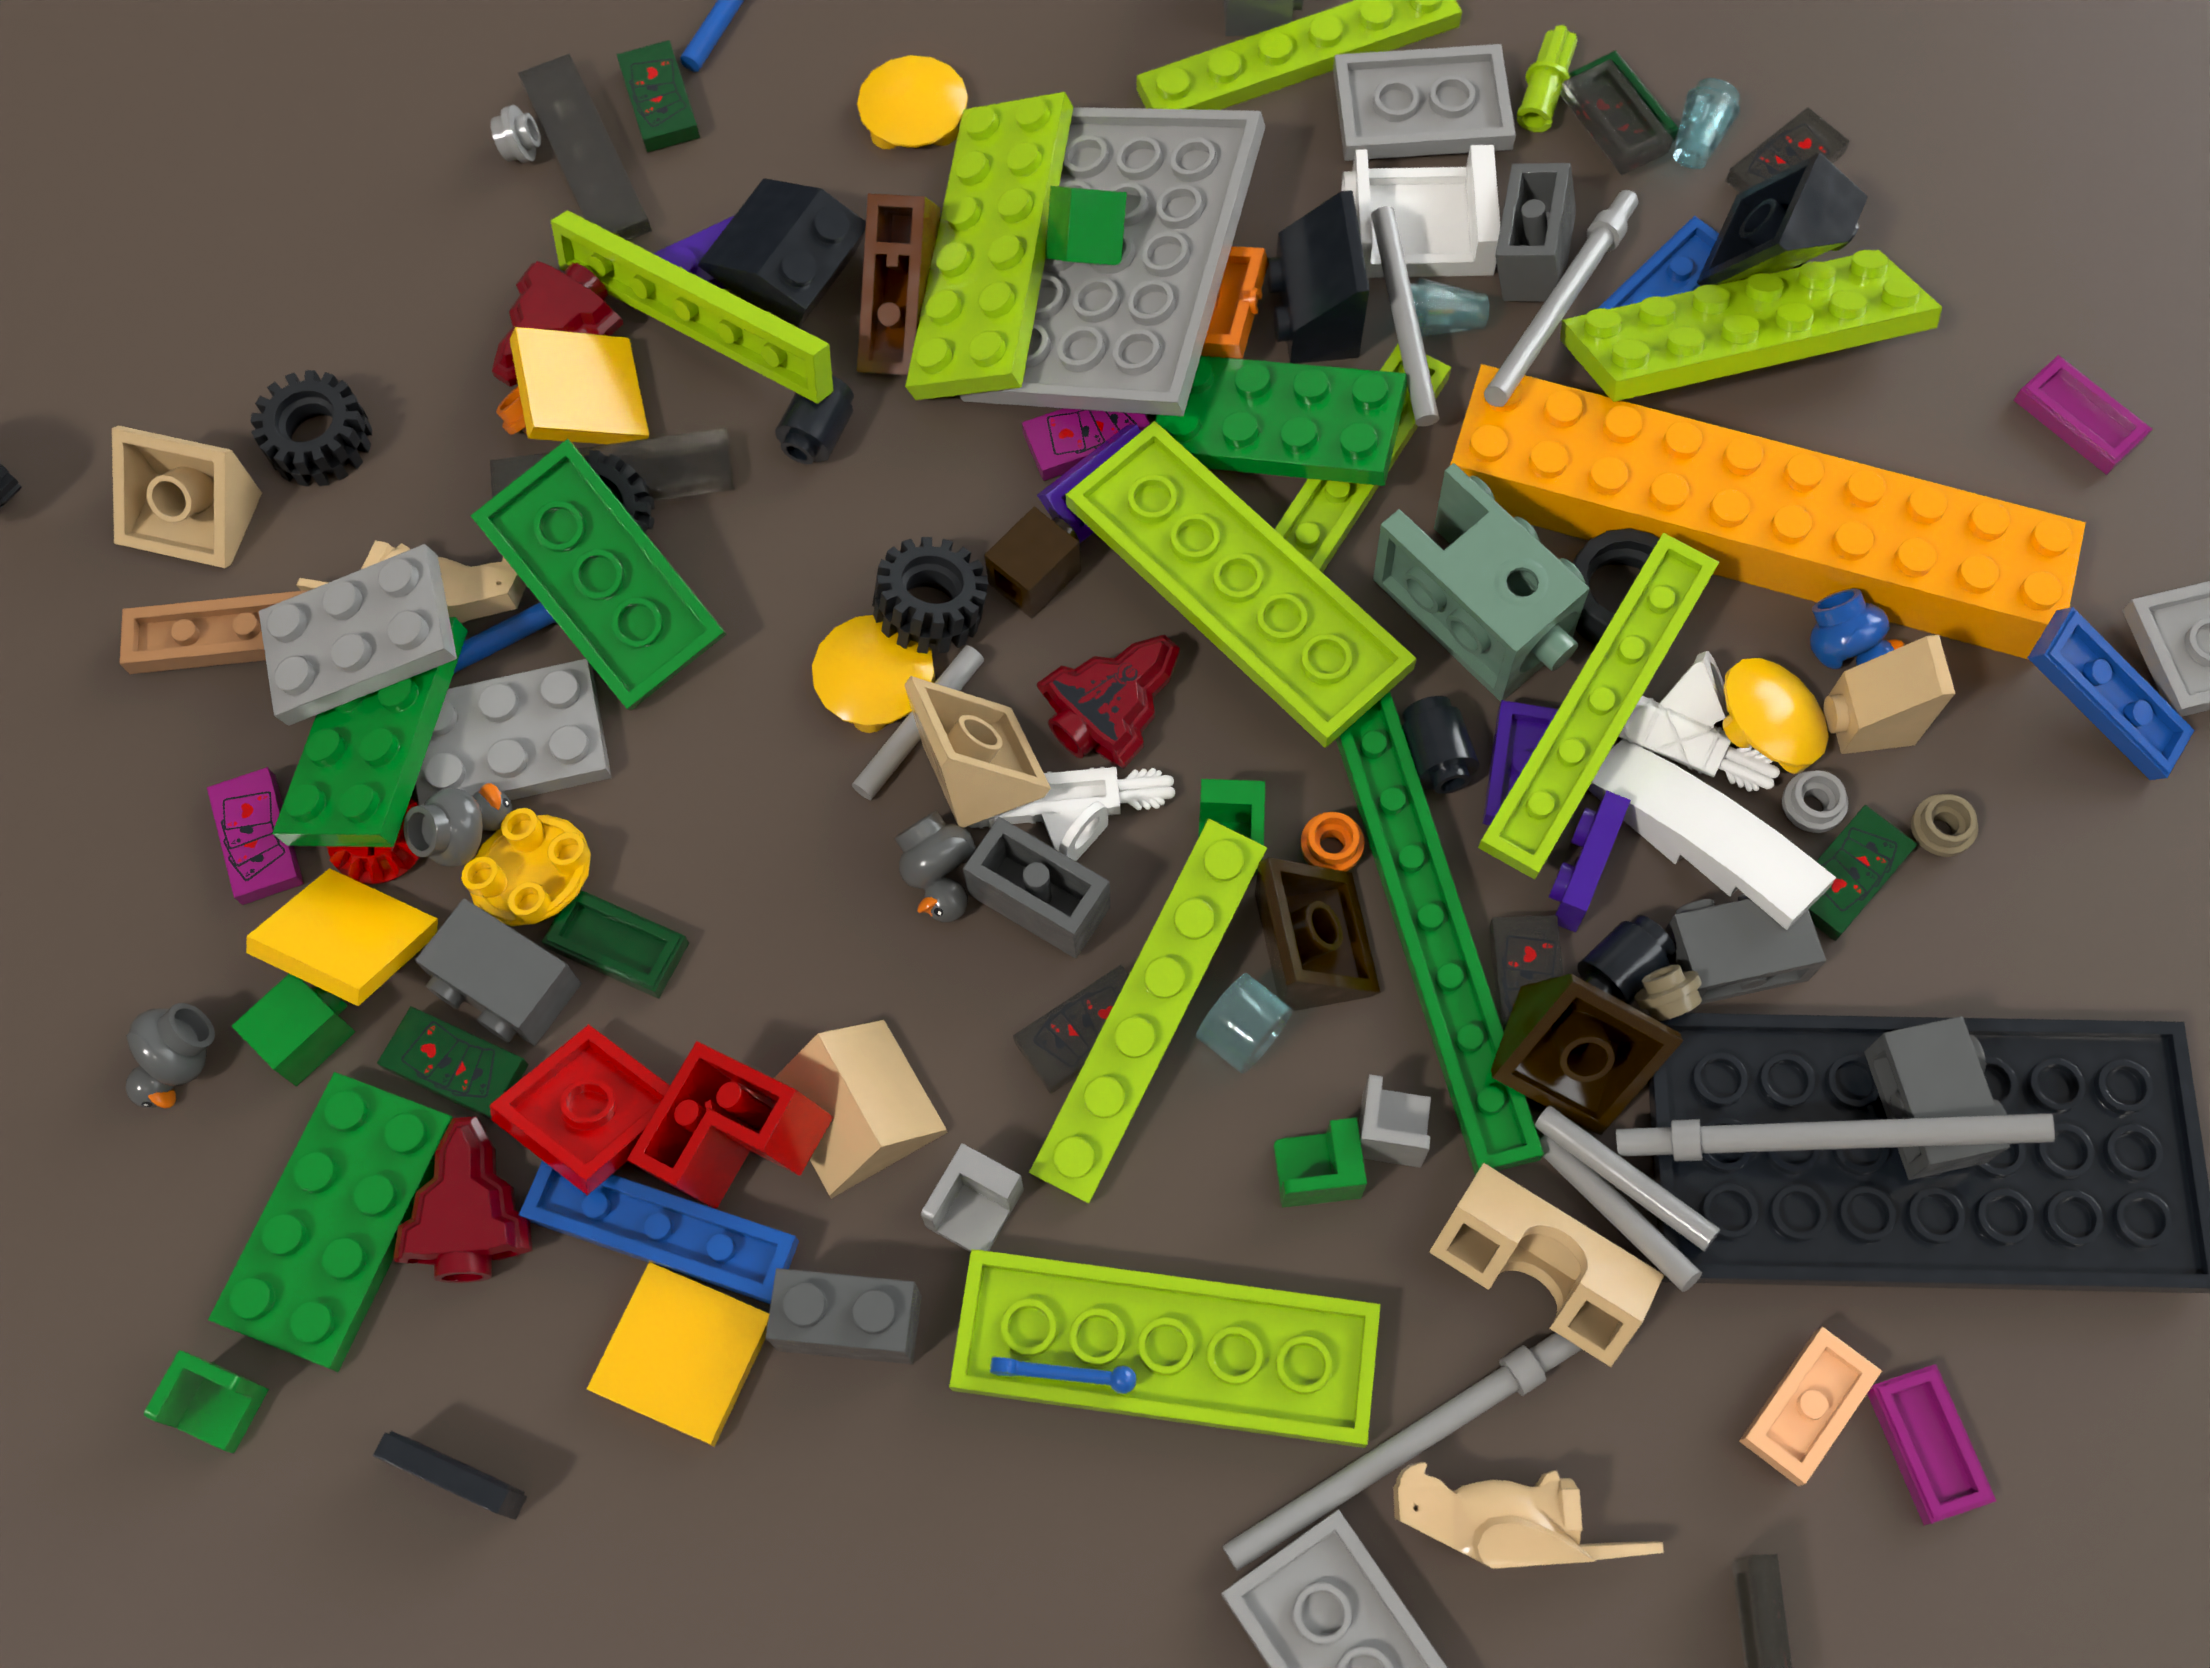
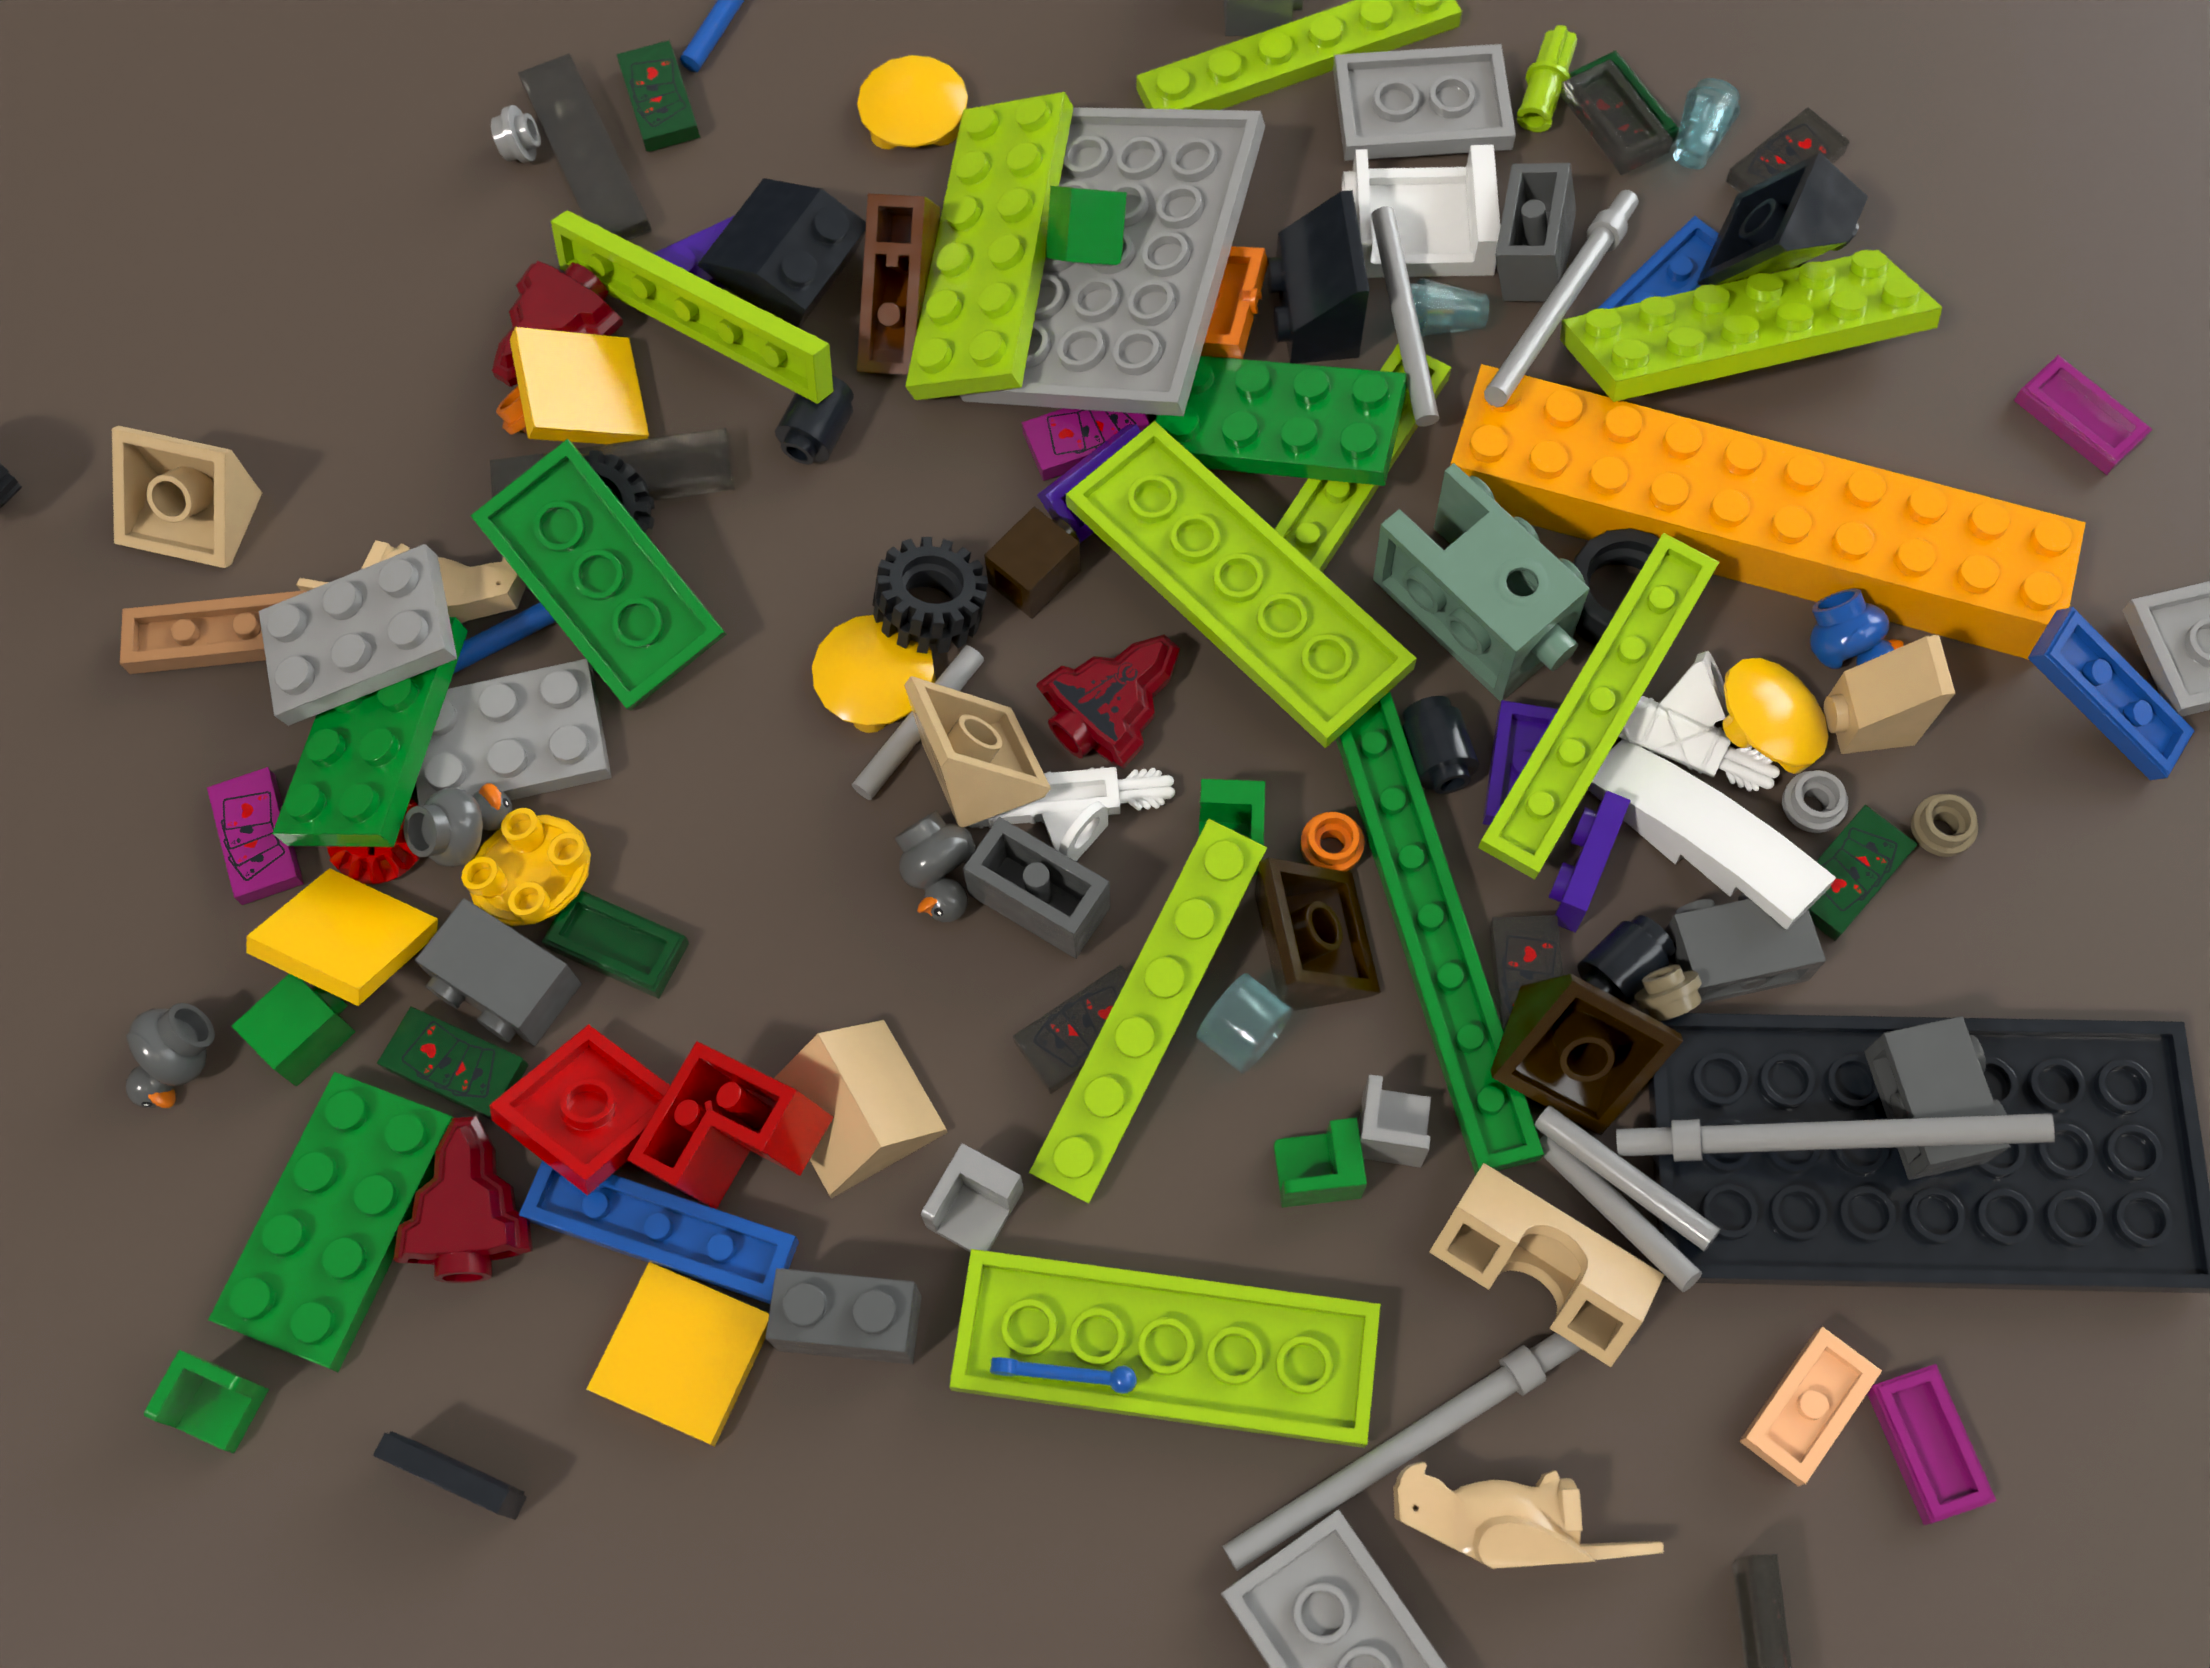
(299, 403): black tyre -> none

